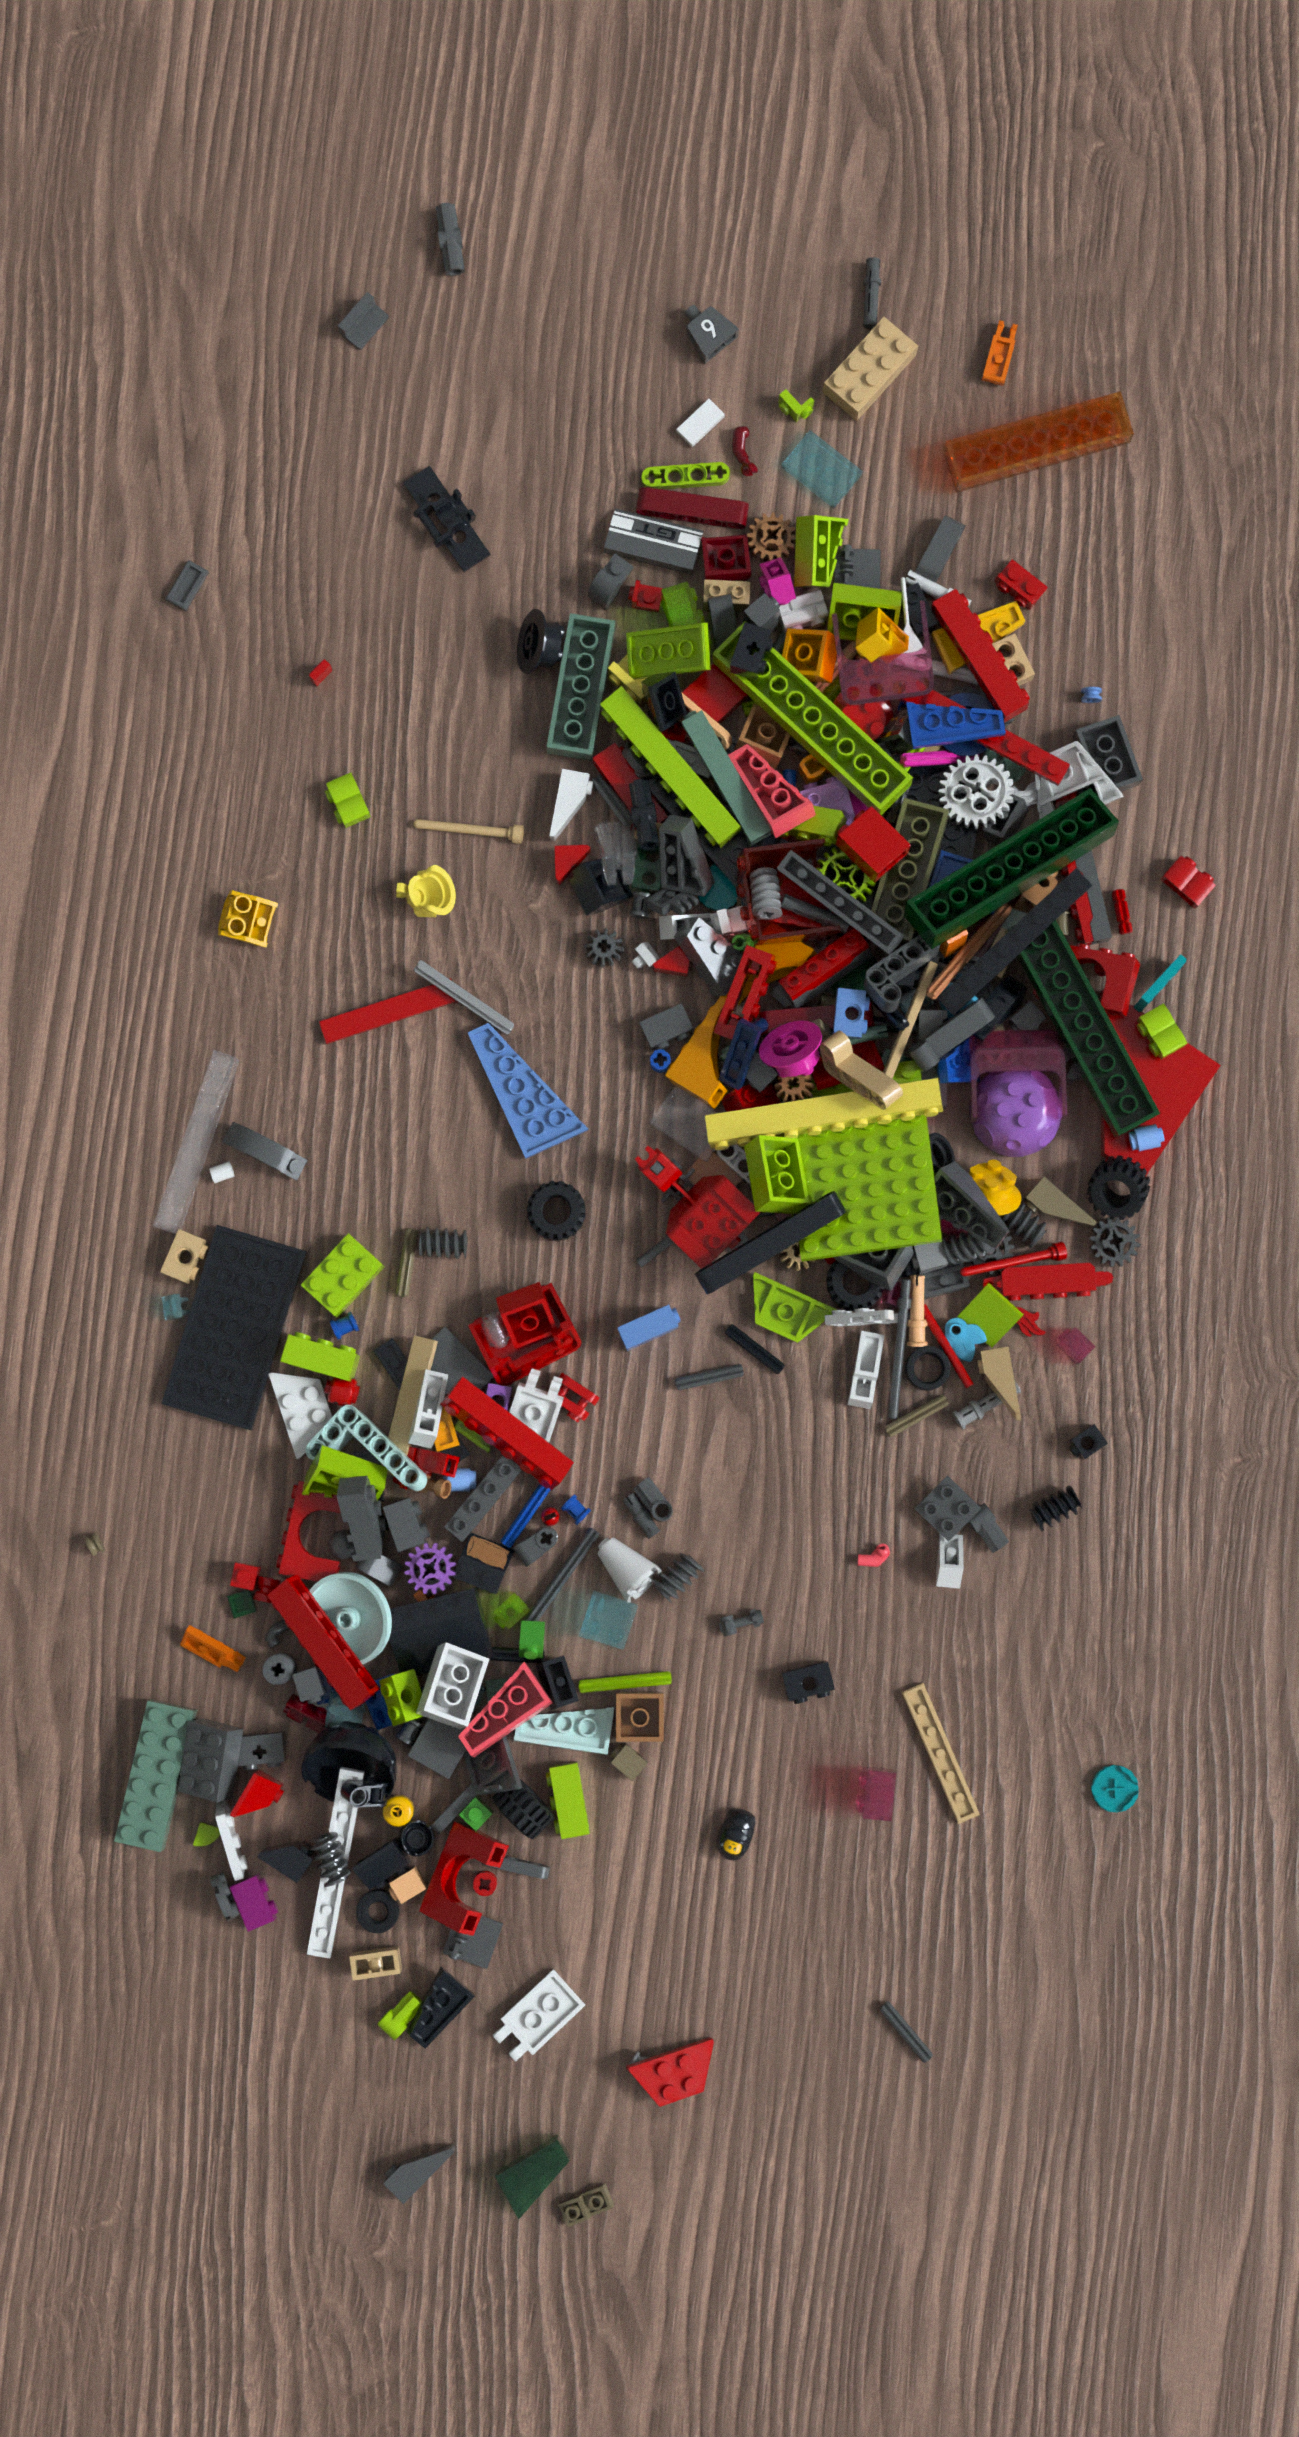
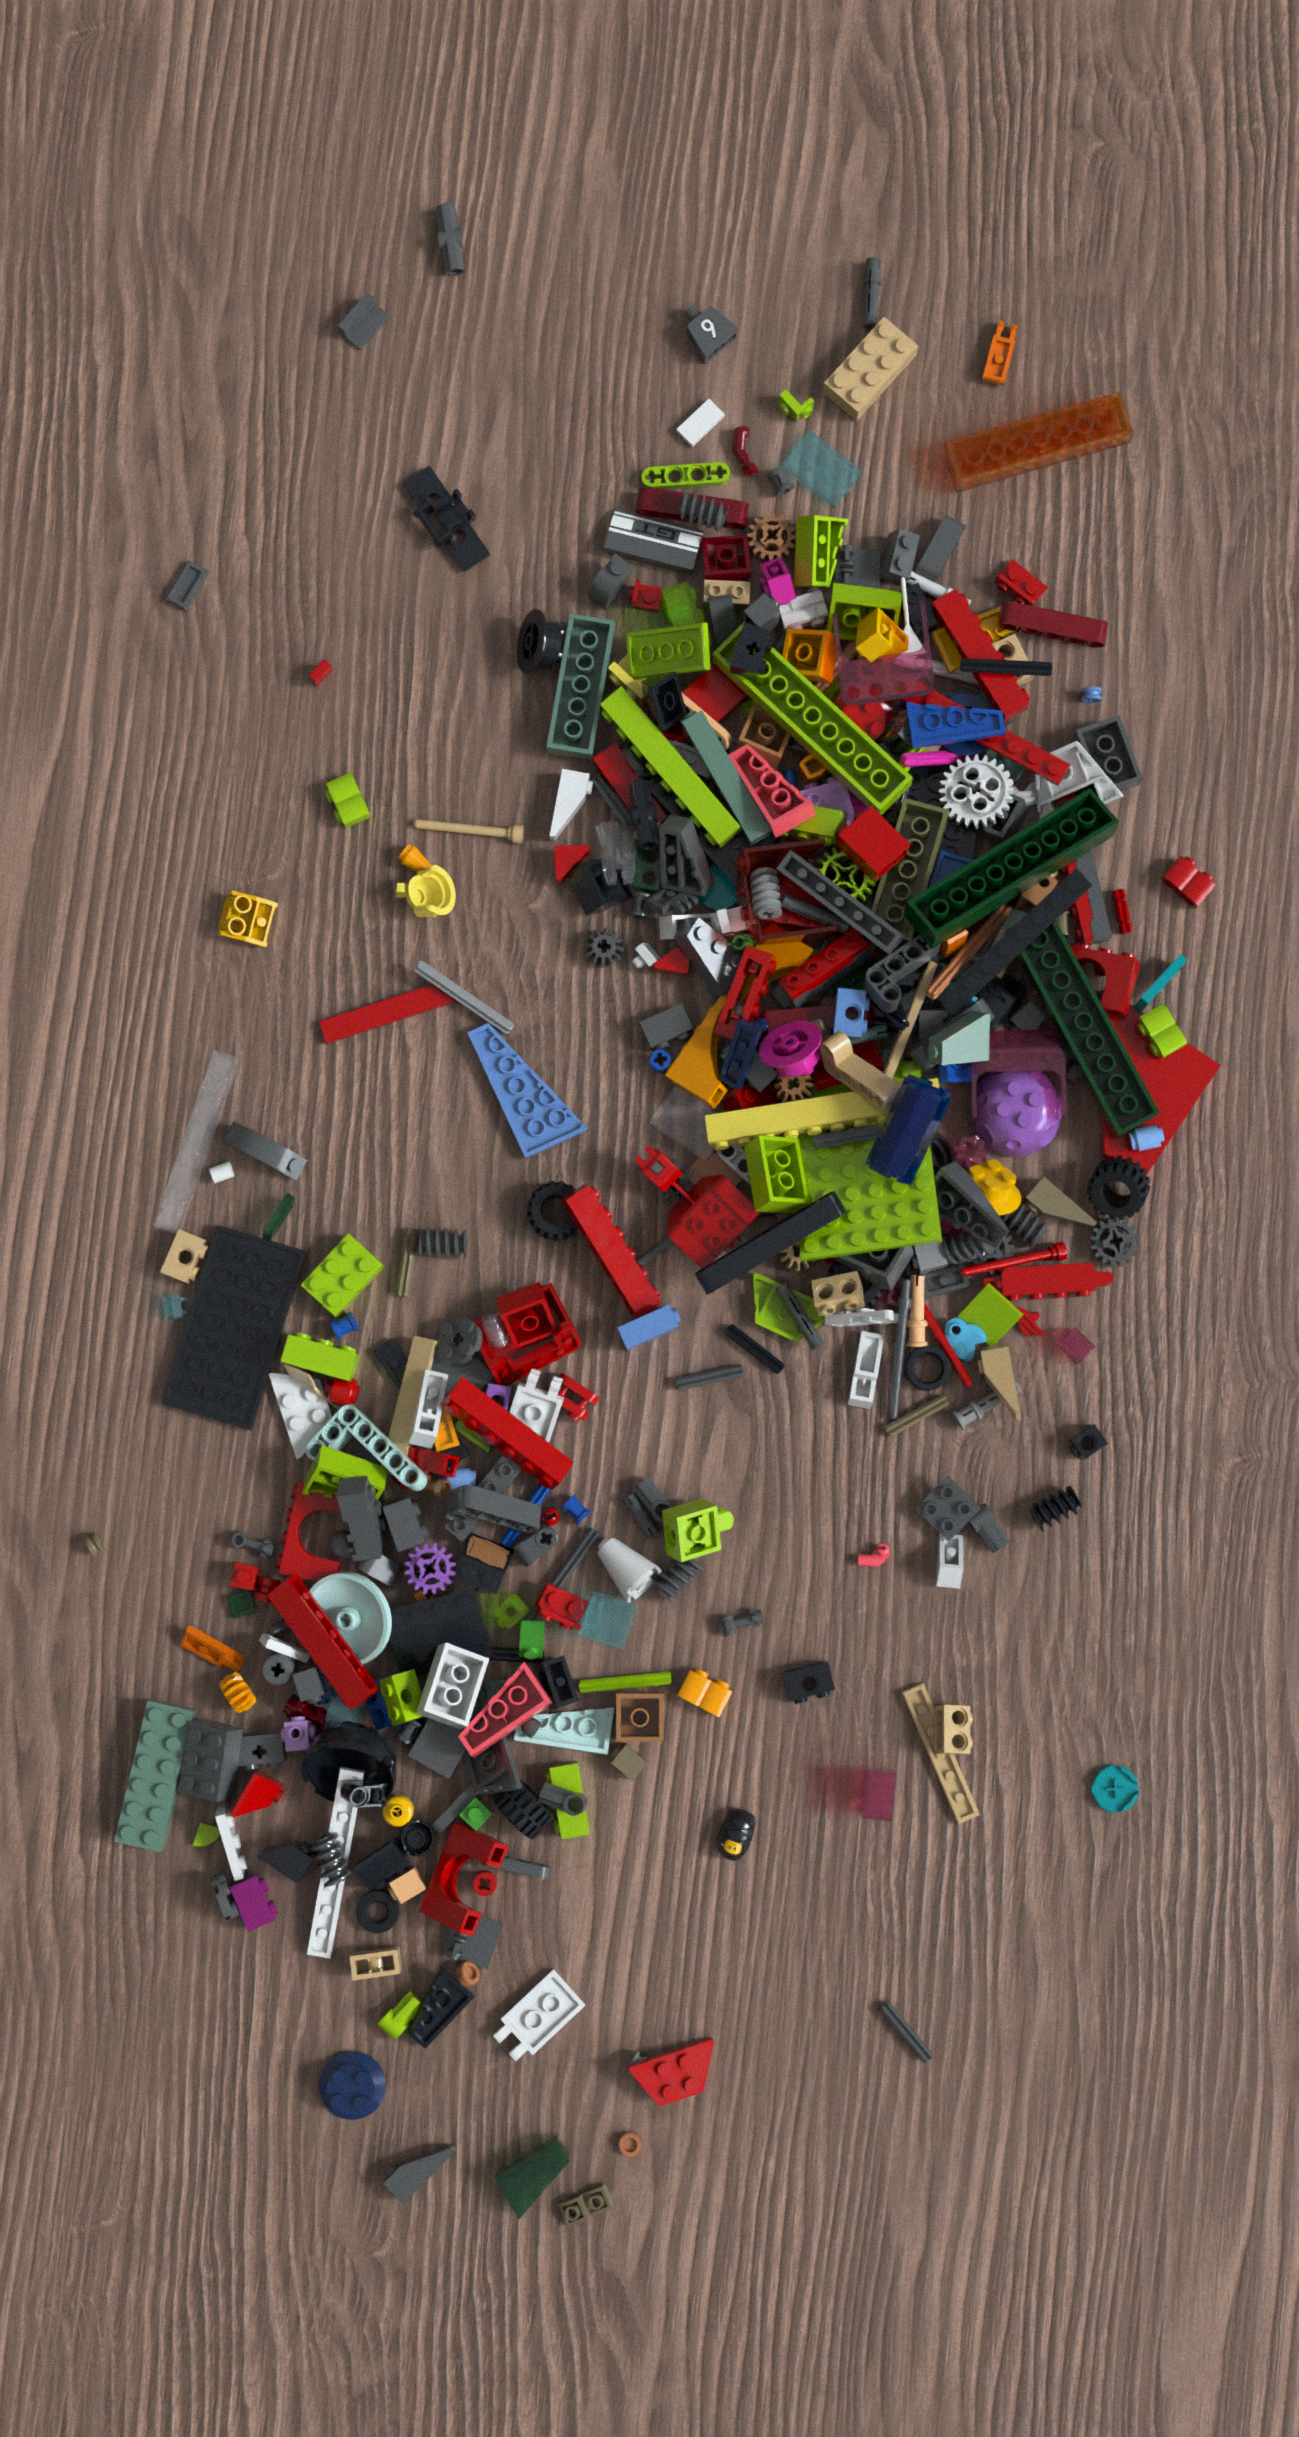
(237, 1692): none -> light orange gear
(240, 1540): none -> dark grey bar
(278, 1217): none -> clear green tile
(284, 1647): none -> white tile
(289, 1734): none -> lavender brick
(307, 1380): none -> tan piece
(352, 2085): none -> dark blue piece
(413, 859): none -> light orange cone
(449, 1335): none -> dark grey plate
(467, 1974): none -> nougat tile
(492, 1507): none -> dark grey beam
(530, 1727): none -> dark grey hinge
(560, 1798): none -> dark grey piece
(561, 1606): none -> red bracket
(611, 1251): none -> red brick
(629, 2144): none -> nougat tile
(694, 1529): none -> lime brick
(702, 510): none -> dark grey piece
(704, 1692): none -> light orange brick
(784, 487): none -> dark grey bush
(814, 1338): none -> dark grey pin
(837, 1290): none -> tan brick
(846, 1136): none -> dark grey axle
(899, 555): none -> dark grey brick
(908, 1129): none -> clear blue brick
(946, 1729): none -> tan brick
(962, 1041): none -> slope
(974, 1143): none -> clear pink brick
(1005, 666): none -> black axle
(1052, 624): none -> dark red beam

